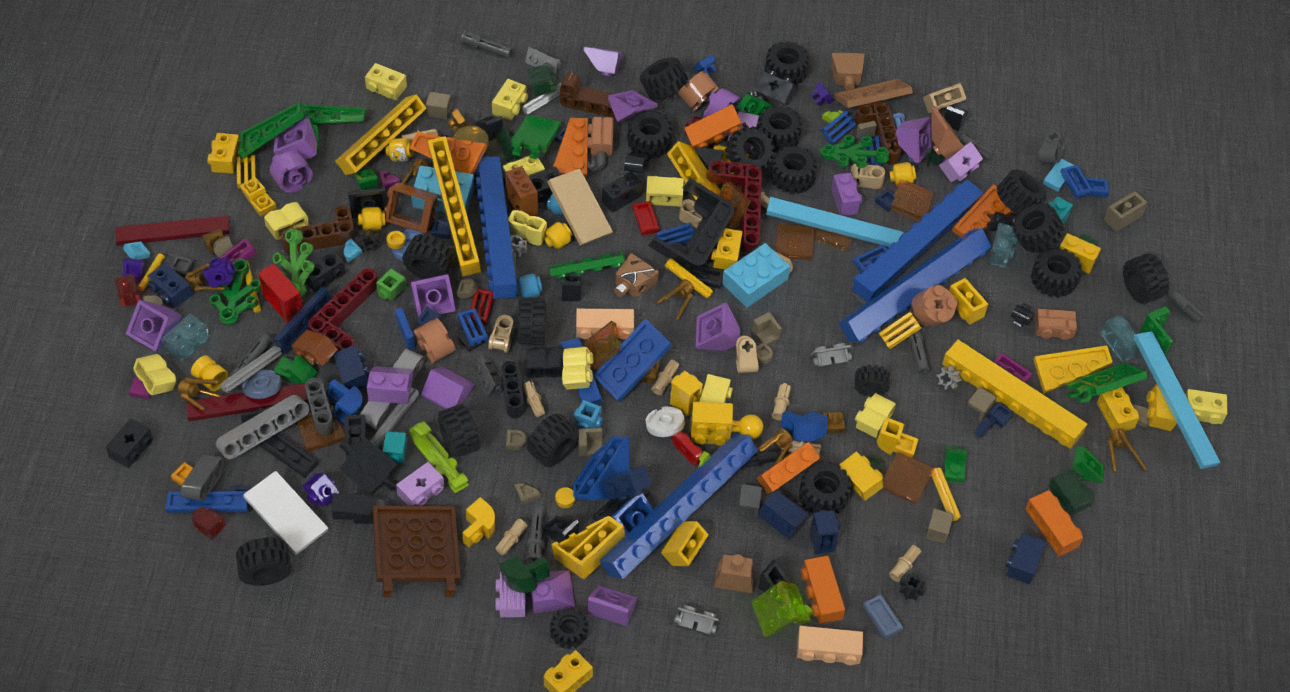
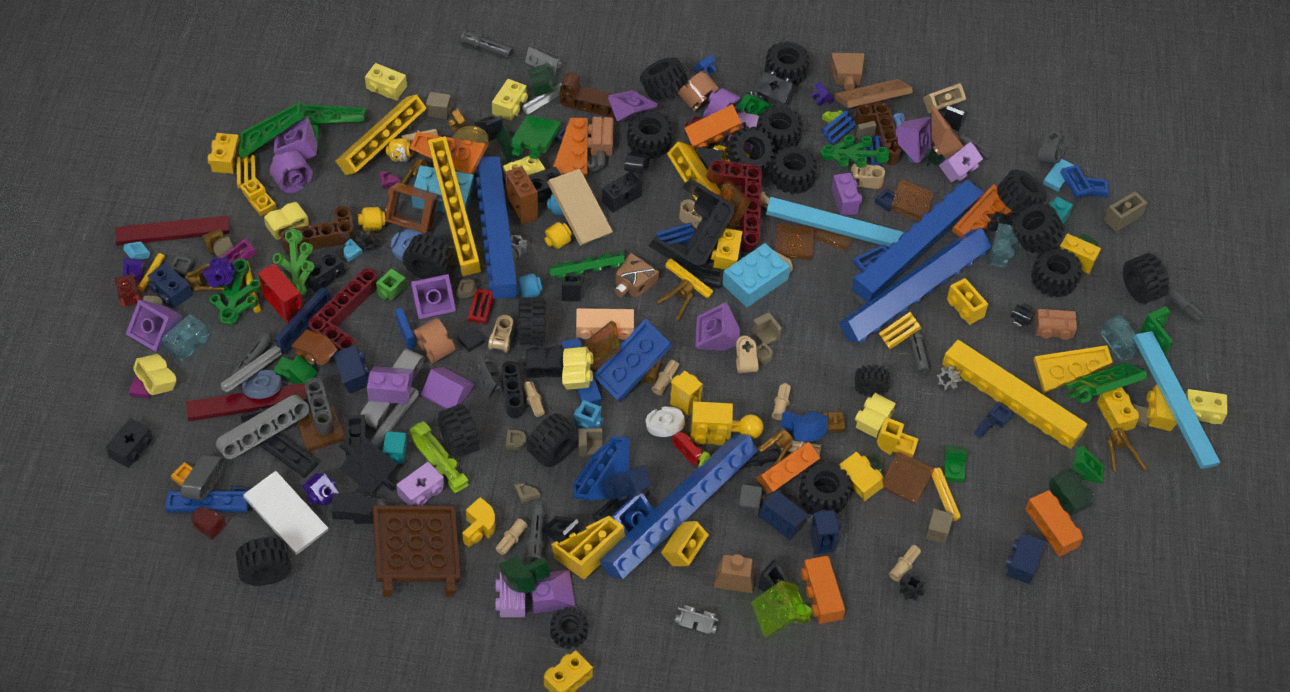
(189, 388): pearl gold plant -> none
(207, 369): yellow wheel -> none
(347, 401): blue brick -> none
(366, 178): green slope -> none
(367, 197): black slope -> none
(396, 240): yellow tile -> none
(427, 315): dark blue tile -> none
(441, 229): dark blue tile -> none
(477, 338): blue tile -> none
(529, 227): light yellow brick -> none
(564, 498): yellow tile -> none
(604, 60): slope -> none
(611, 605): medium lavender slope -> none
(645, 218): red tile -> none
(664, 190): light yellow brick -> none
(716, 390): light yellow brick -> none
(824, 355): light grey hinge -> none
(829, 645): light nougat brick -> none
(882, 616): sand blue tile -> none
(903, 171): yellow head -> none
(933, 306): nougat brick -> none
(982, 402): dark tan panel -> none
(1012, 367): magenta tile -> none

